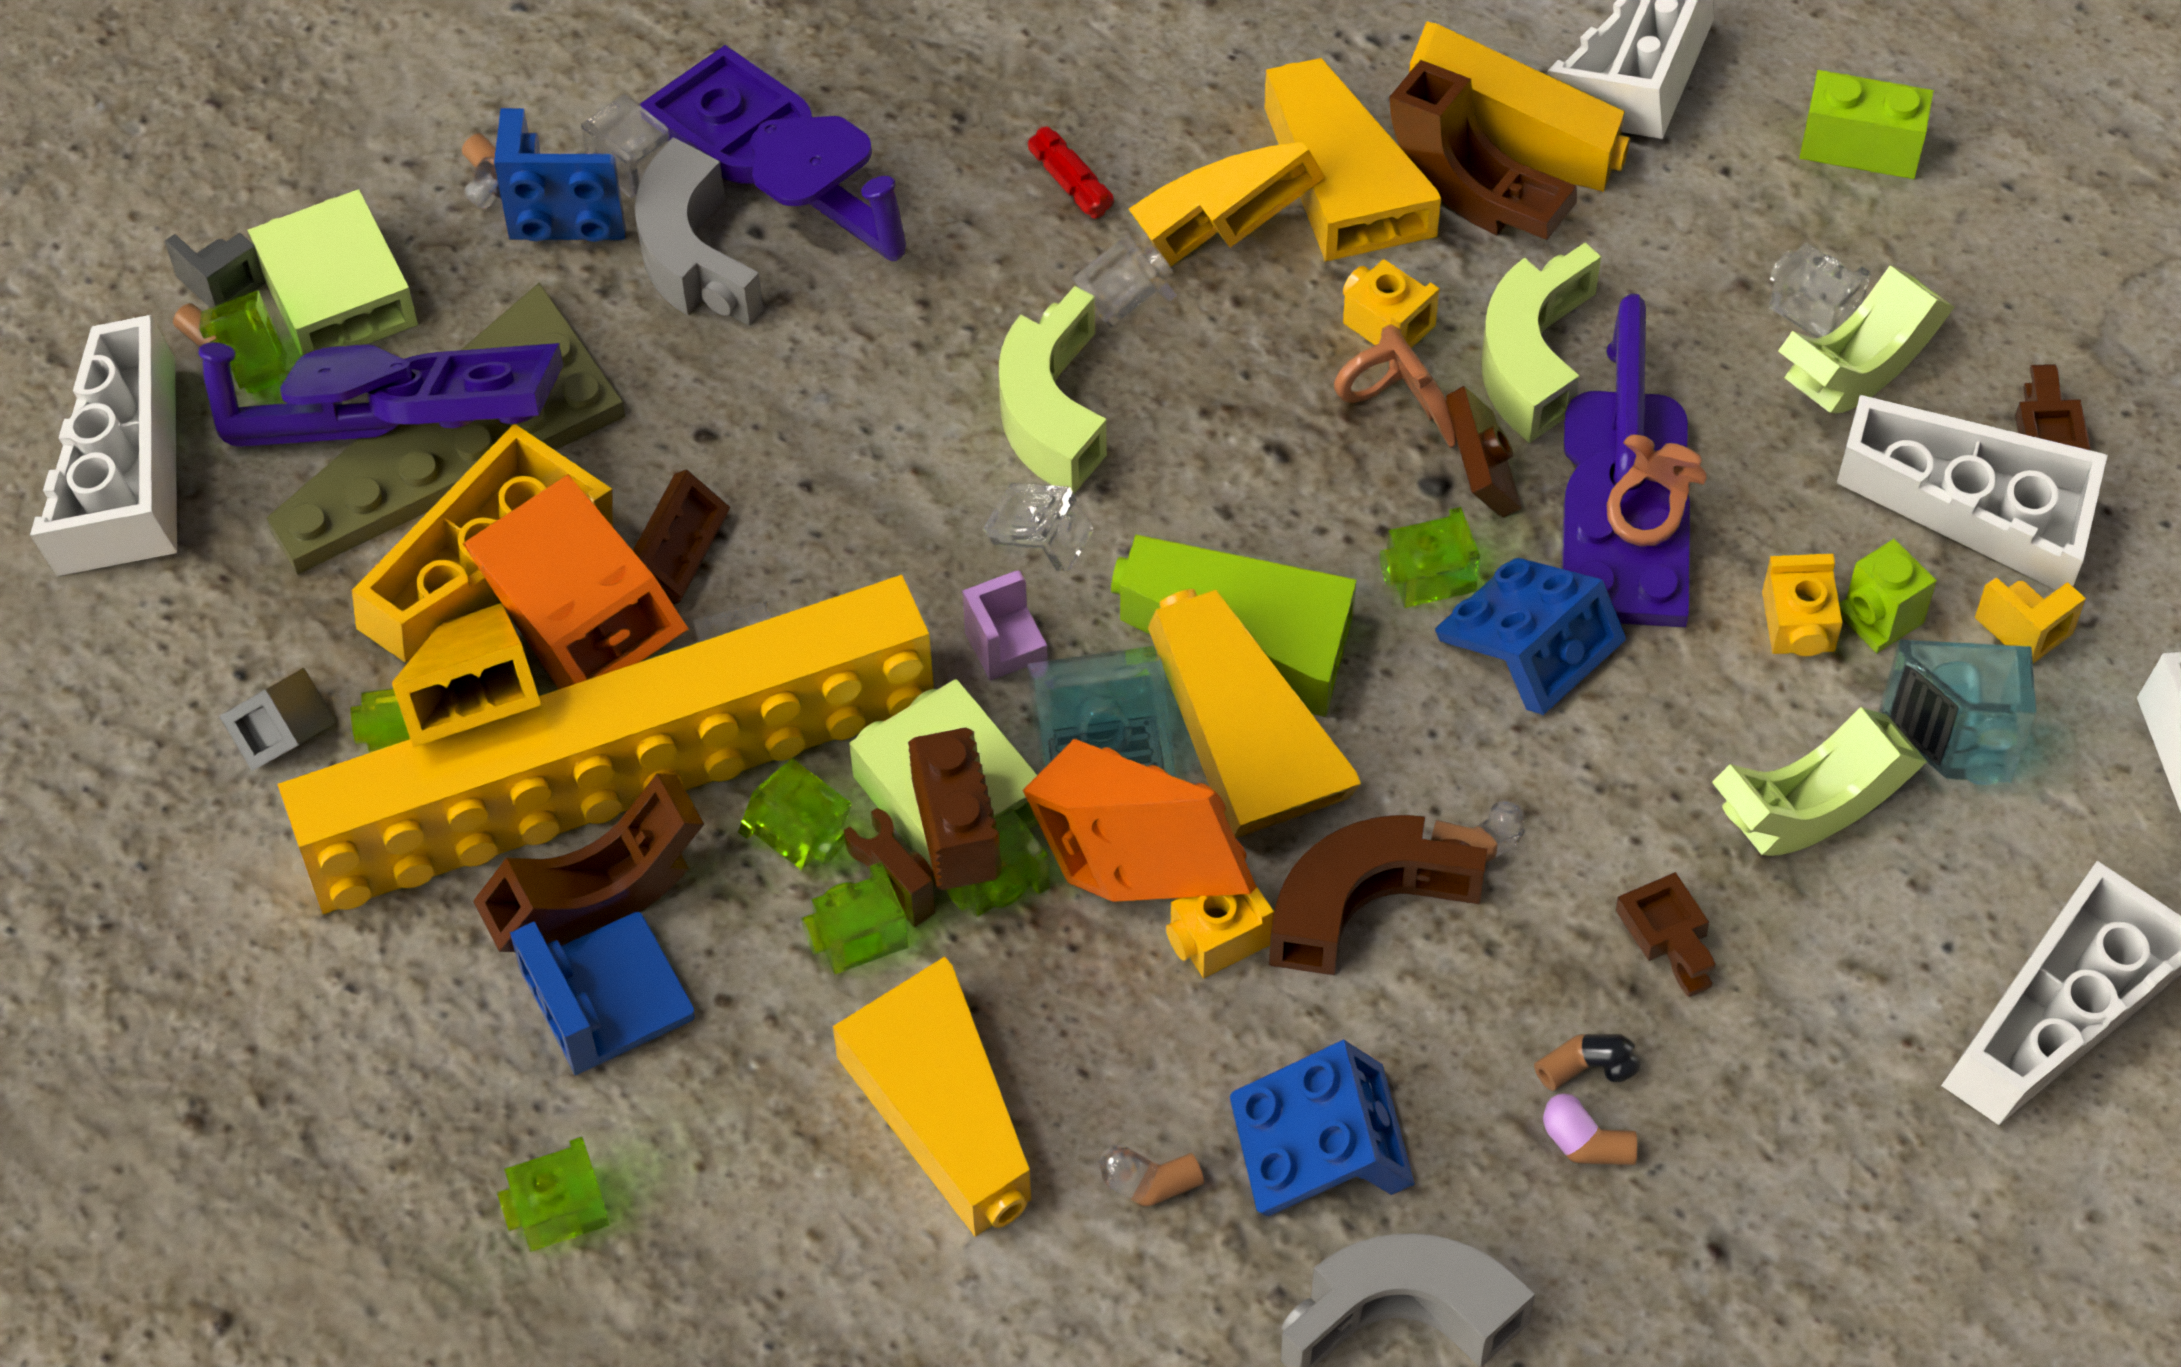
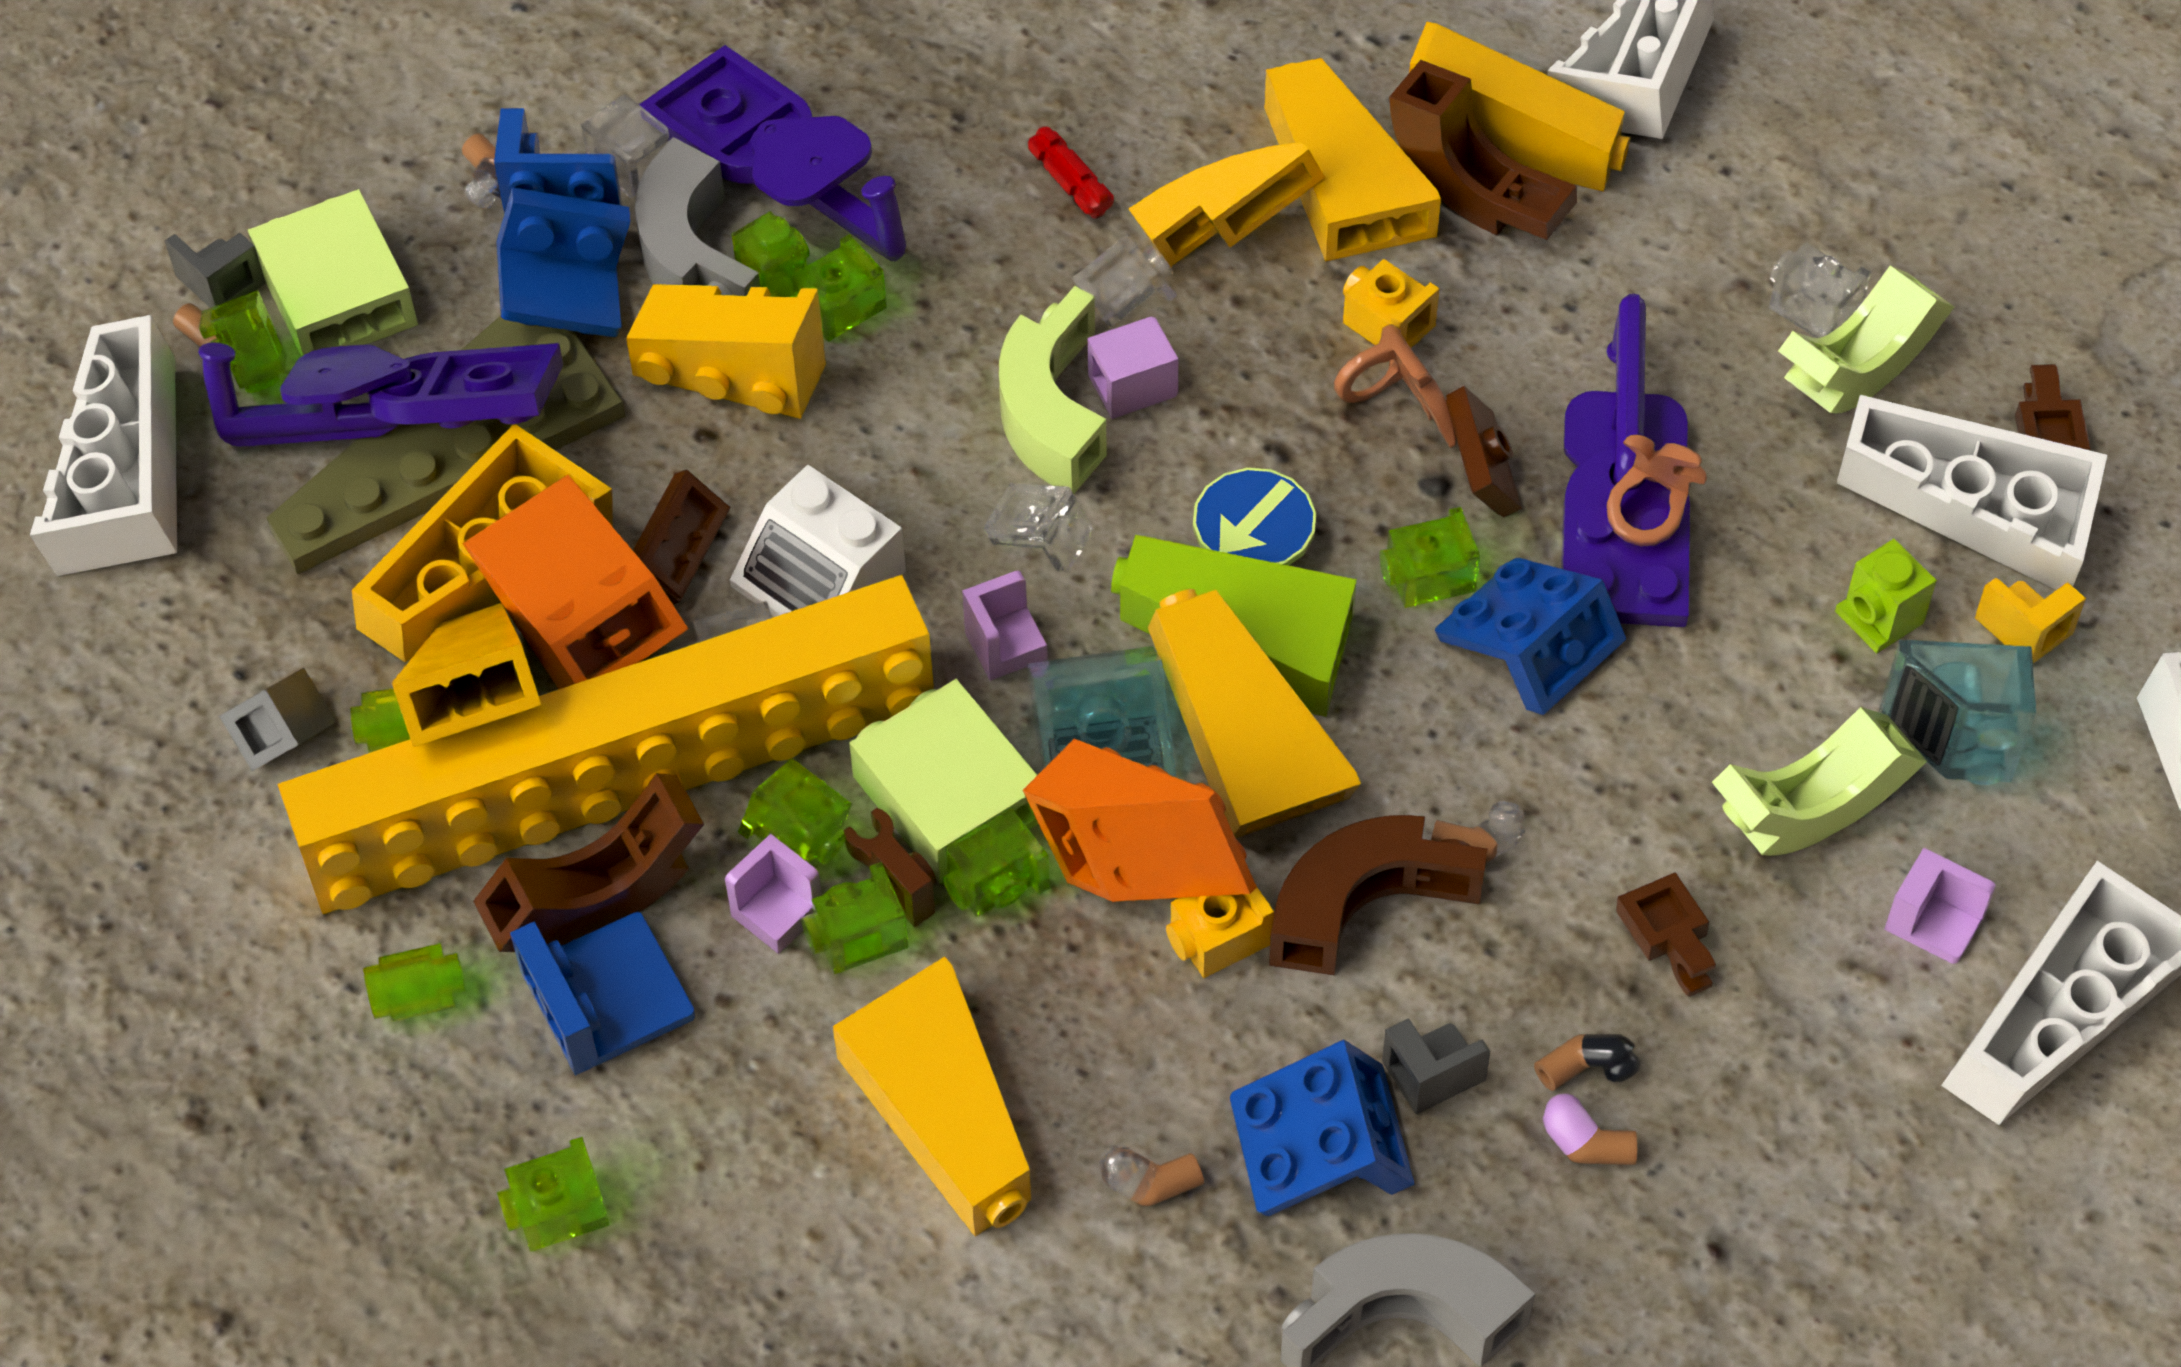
(414, 982): none -> clear neon green brick
(561, 262): none -> blue bracket
(731, 346): none -> yellow wedge
(772, 250): none -> clear neon green brick
(772, 892): none -> lavender panel
(816, 546): none -> white slope
(847, 285): none -> clear neon green brick
(955, 808): reddish brown brick -> none
(1133, 367): none -> lavender panel
(1255, 516): none -> blue piece
(1434, 1064): none -> dark grey panel
(1517, 366): yellowish green arch -> none
(1802, 604): yellow brick -> none
(1866, 124): lime brick -> none
(1940, 906): none -> lavender panel

